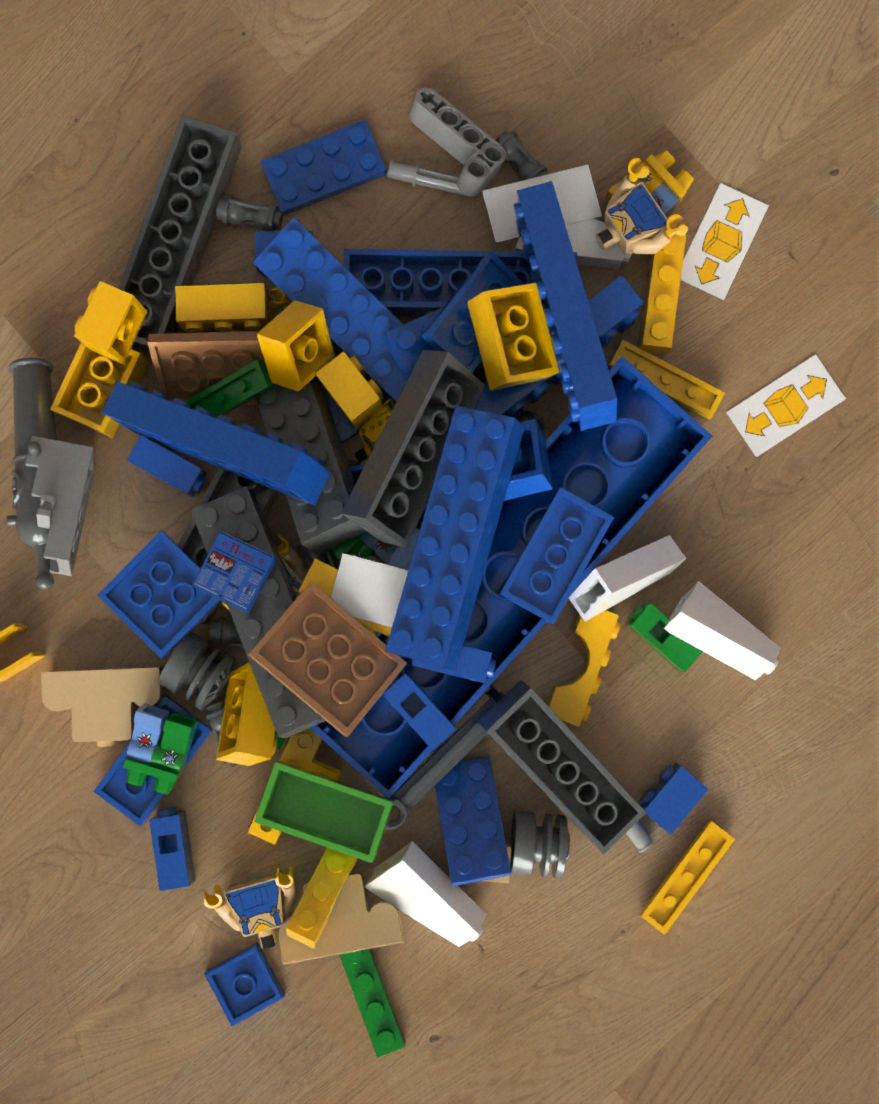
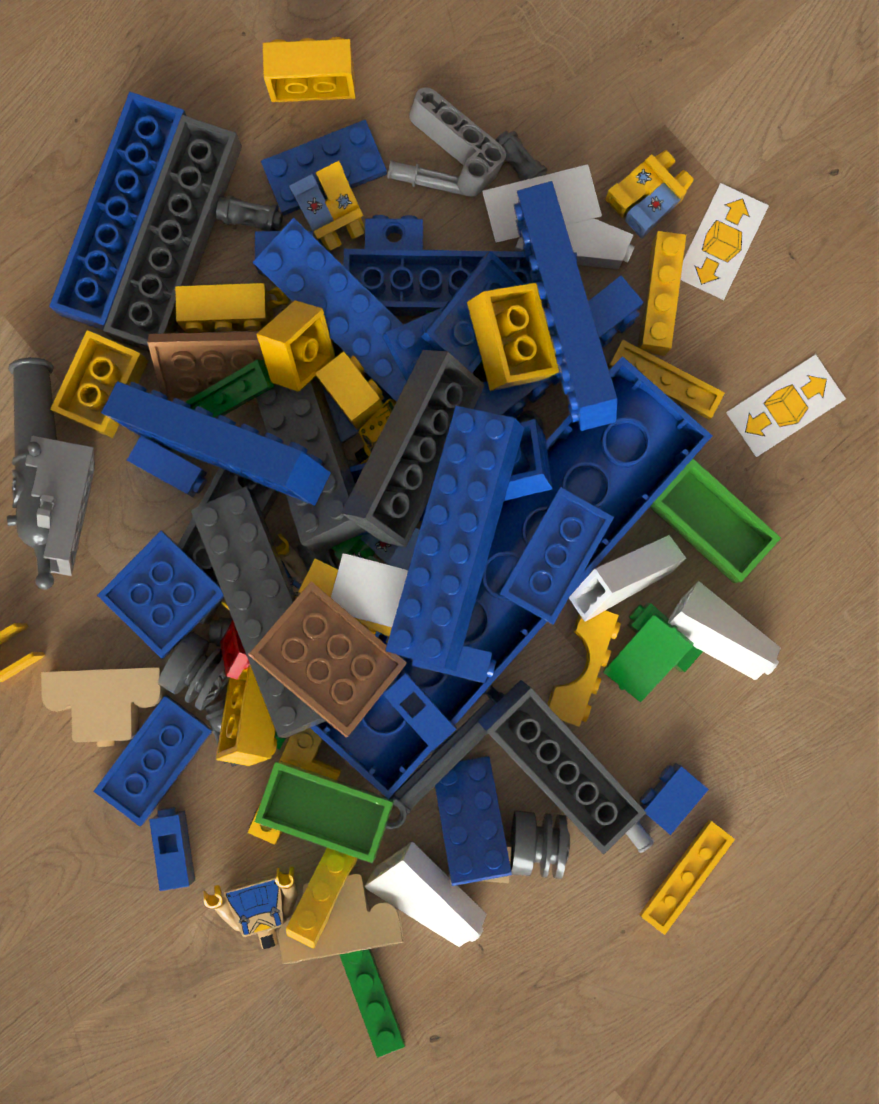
(110, 322): yellow brick -> none
(115, 210): none -> blue brick
(159, 747): green hips -> none
(233, 653): none -> red plate
(234, 572): blue tile -> none
(244, 984): blue tile -> none
(309, 69): none -> yellow brick
(333, 213): none -> yellow hips
(381, 227): none -> blue brick
(636, 219): torso -> none
(648, 657): none -> green piece
(715, 522): none -> bright green piece

